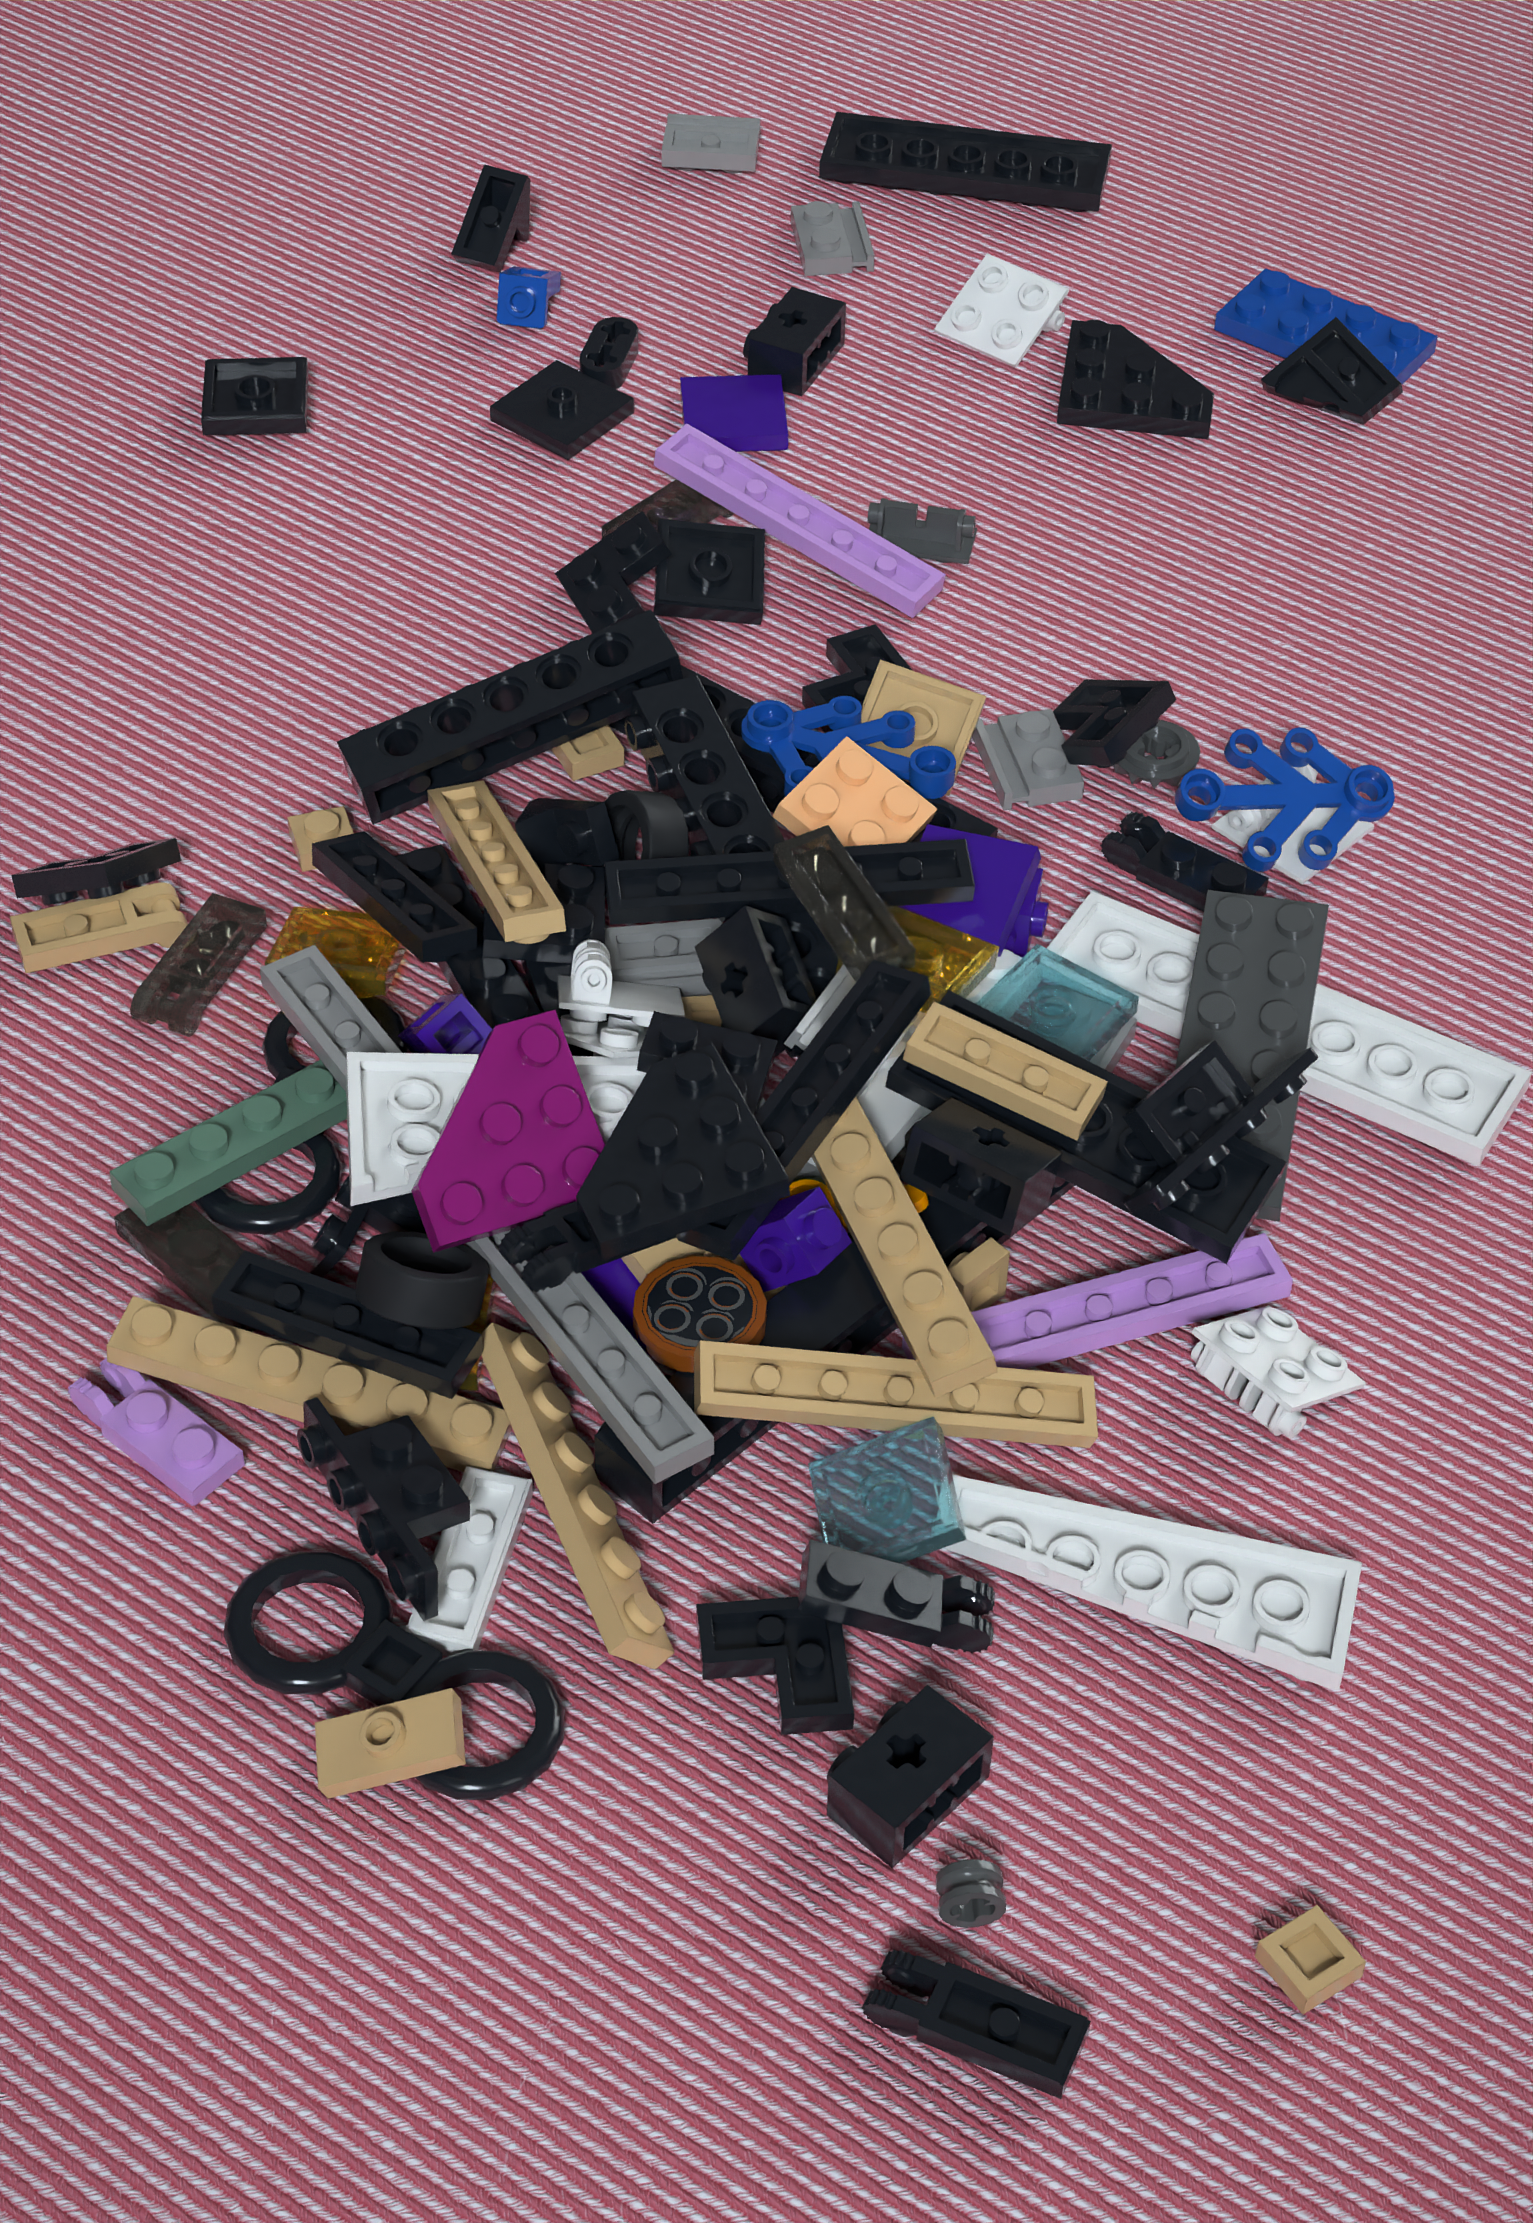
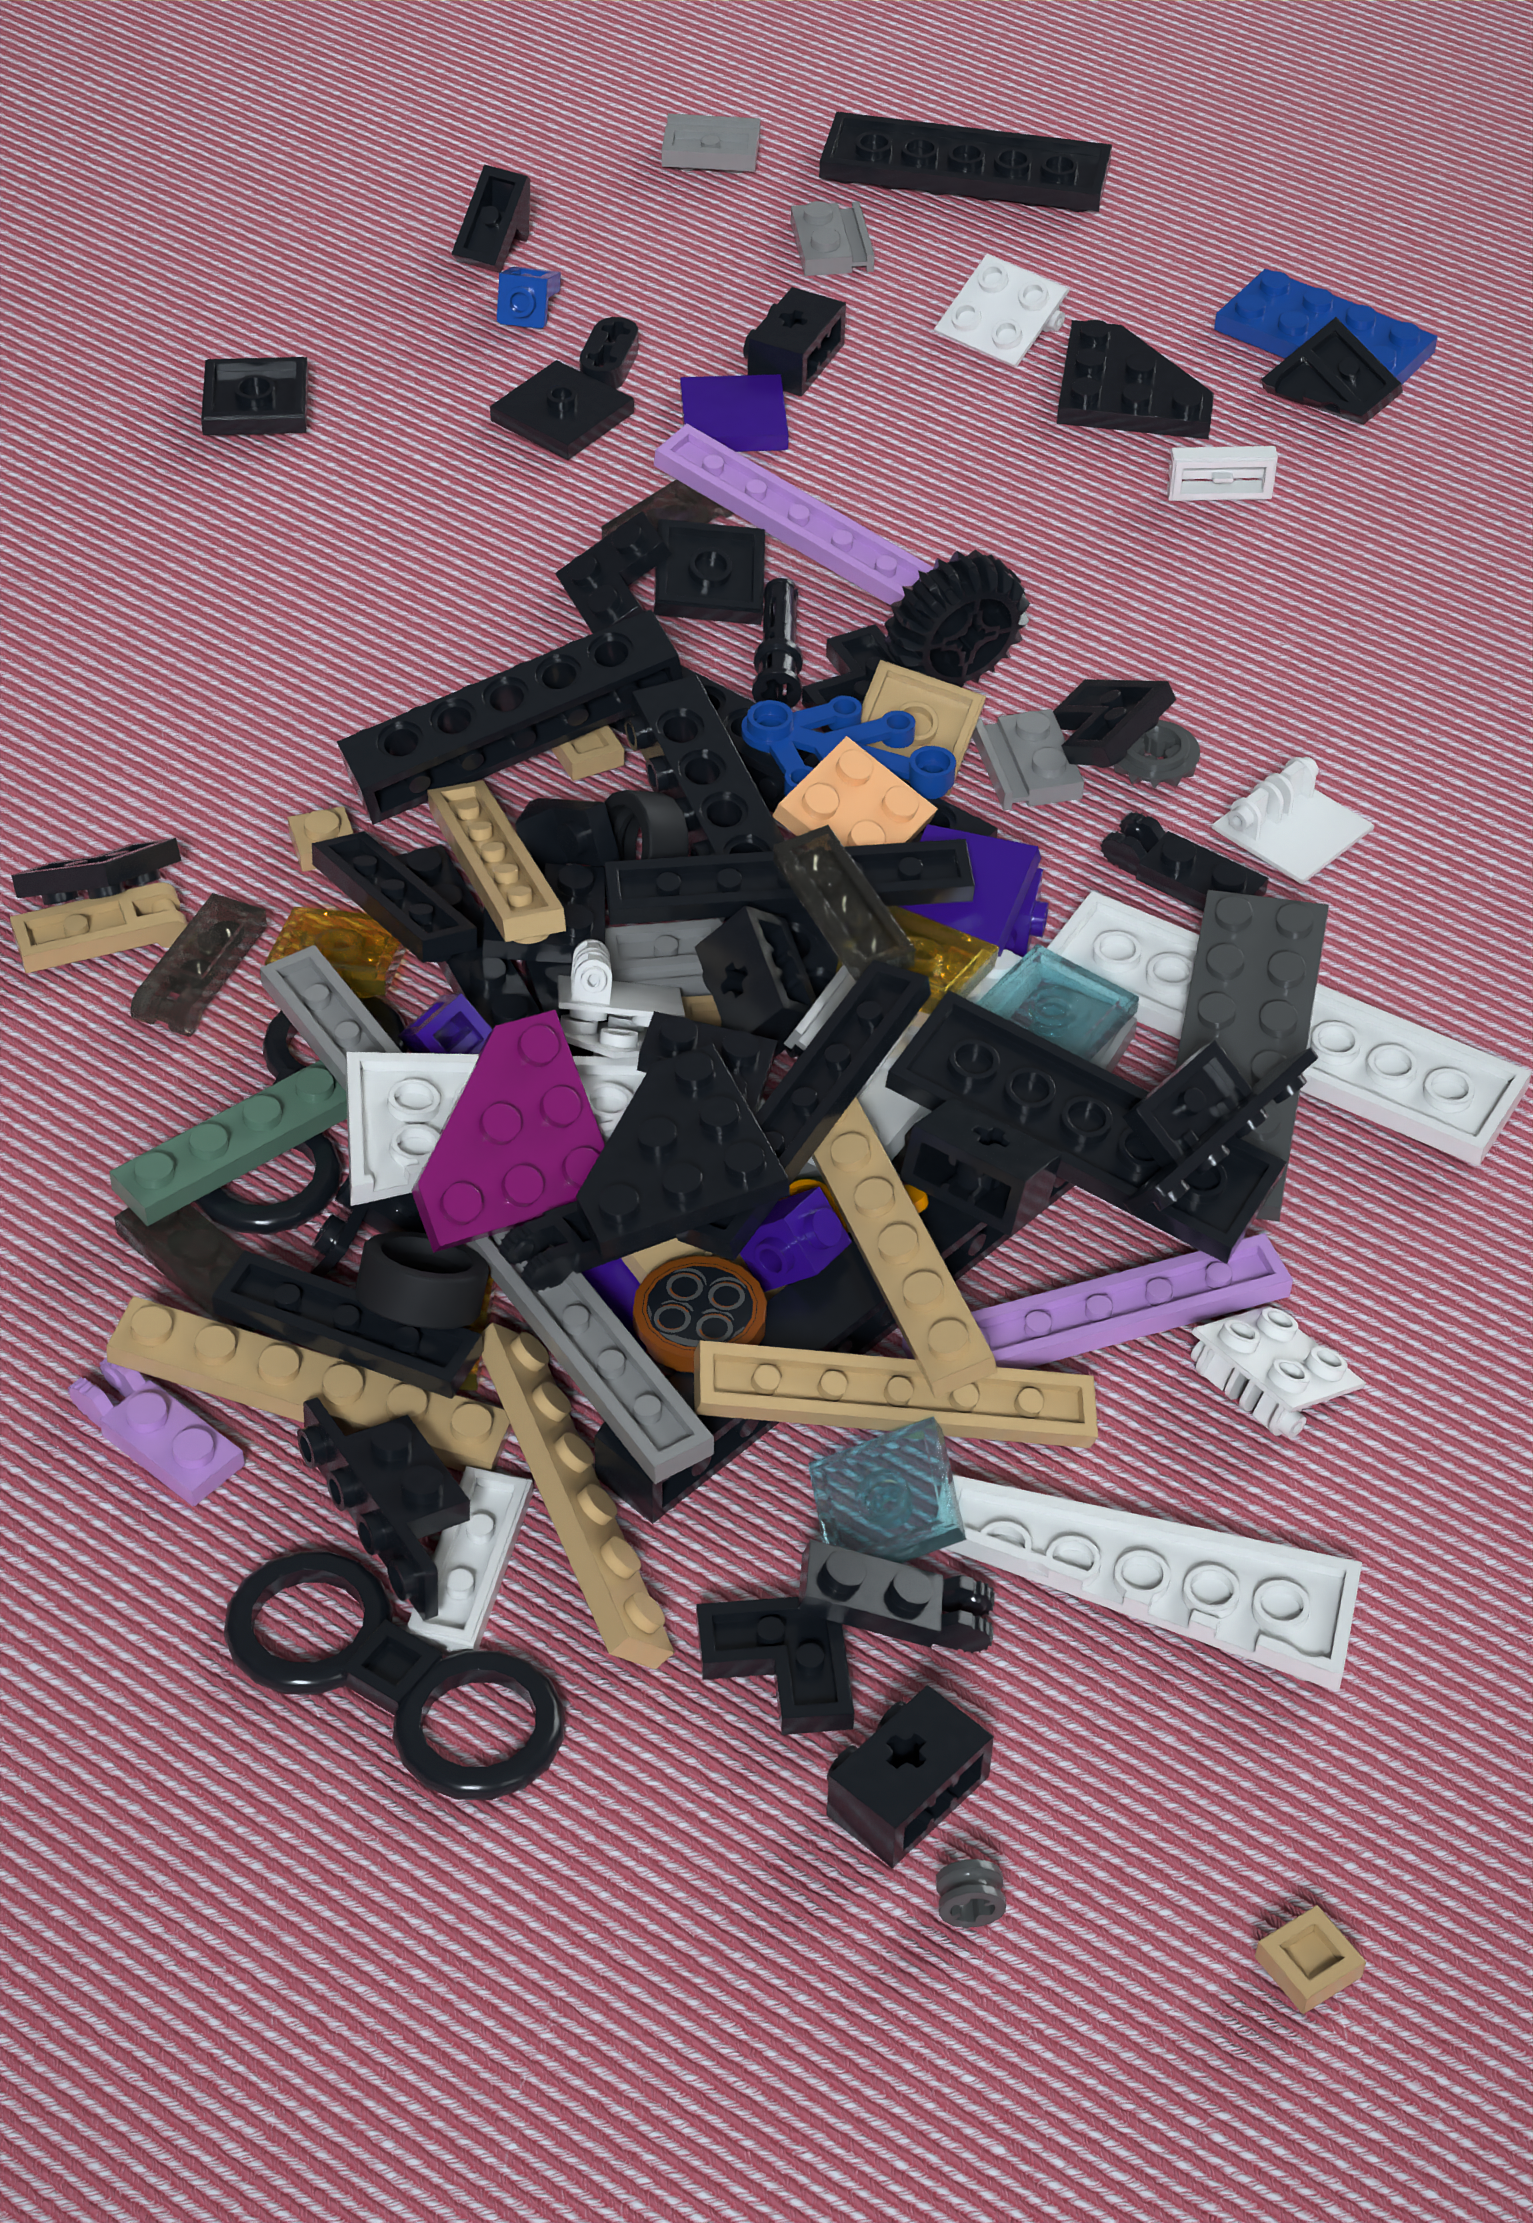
(389, 1743): tan plate -> none
(778, 657): none -> black pin
(944, 536): dark grey hinge -> none
(958, 618): none -> black gear
(980, 2021): black hinge -> none
(981, 1274): tan plate -> none
(1005, 1070): tan plate -> none
(1222, 466): none -> white tile
(1291, 793): blue plant -> none

